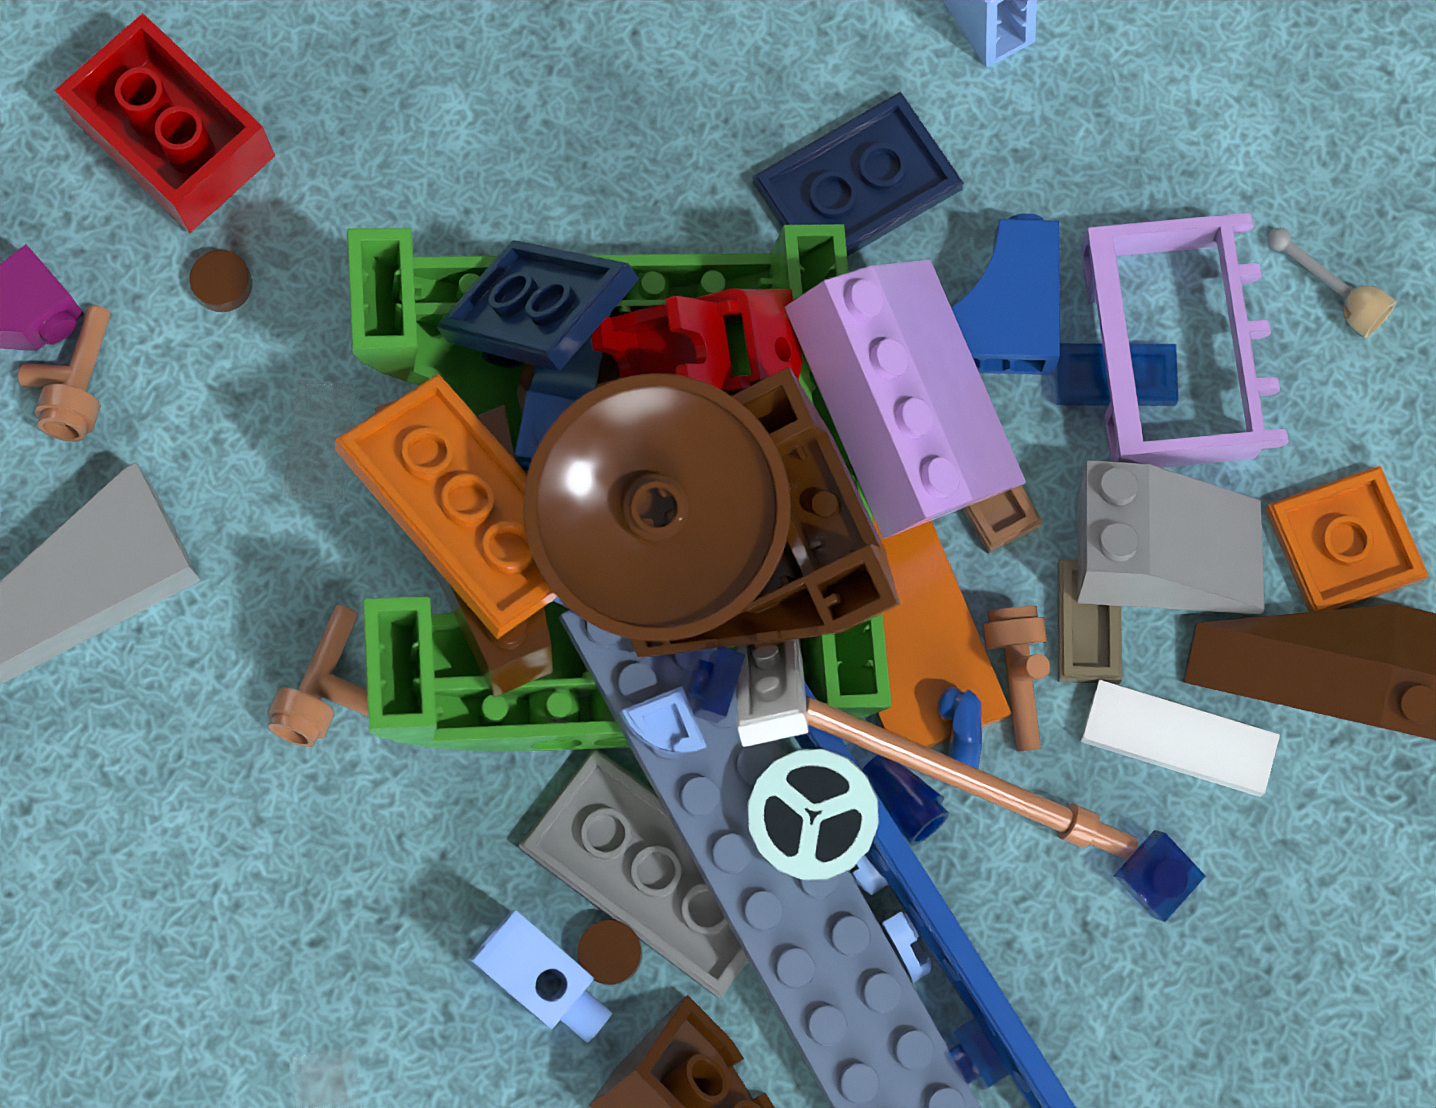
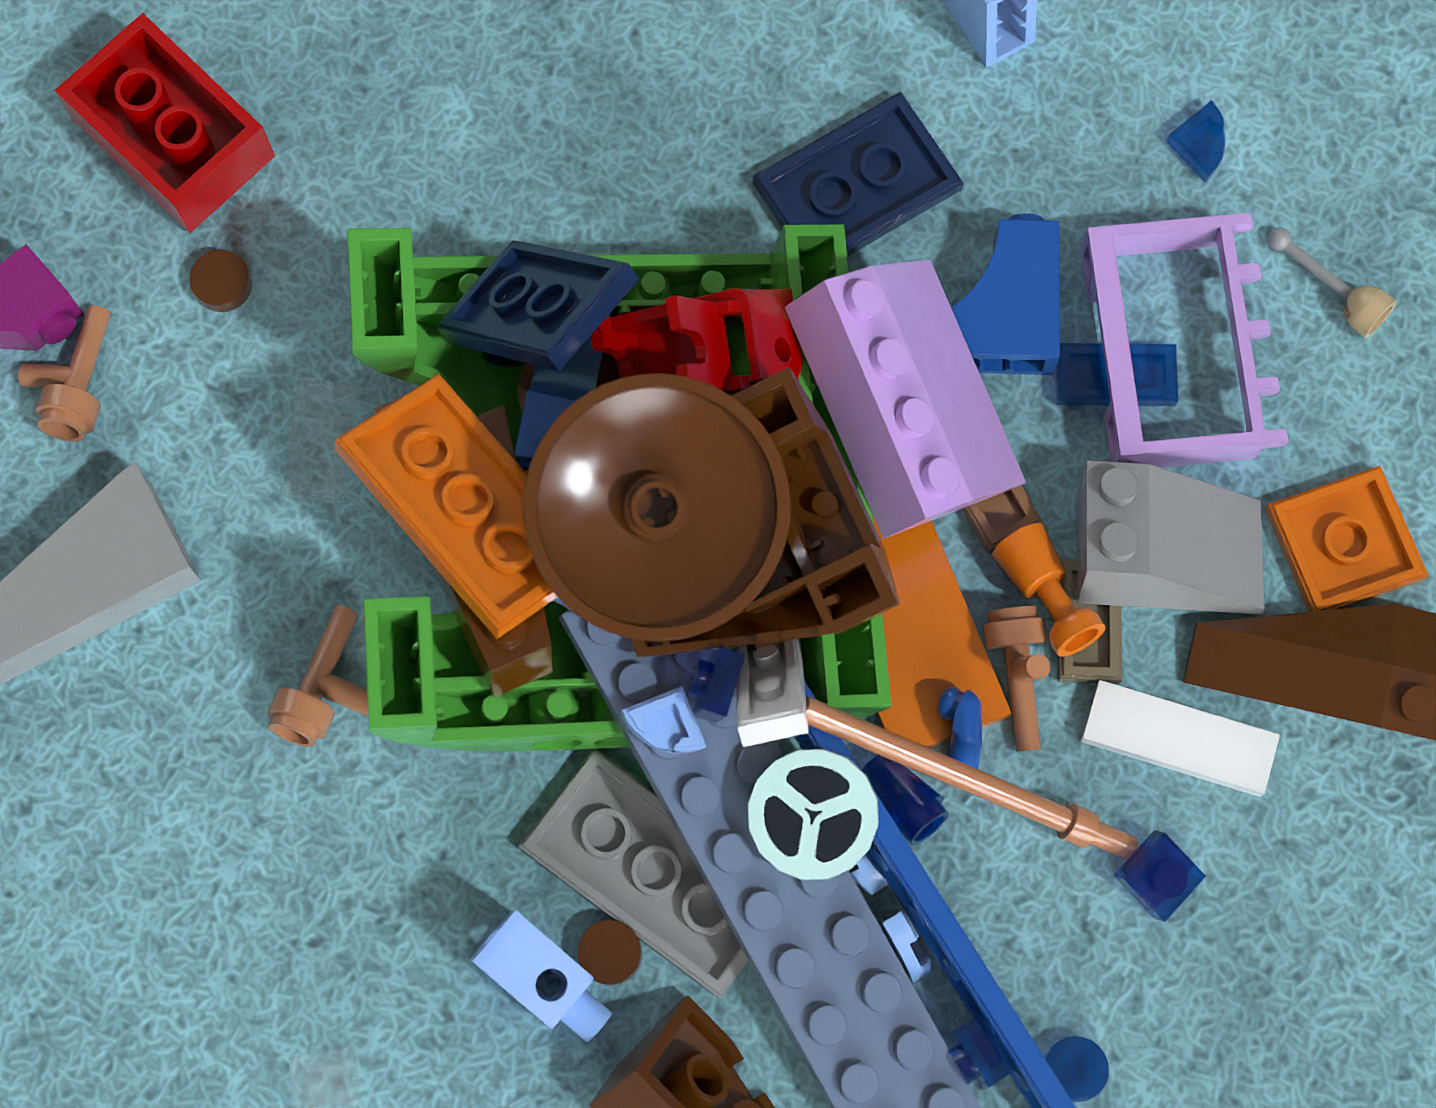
(1037, 571): none -> orange piece
(1079, 1067): none -> clear blue tile
(1201, 141): none -> clear blue tile

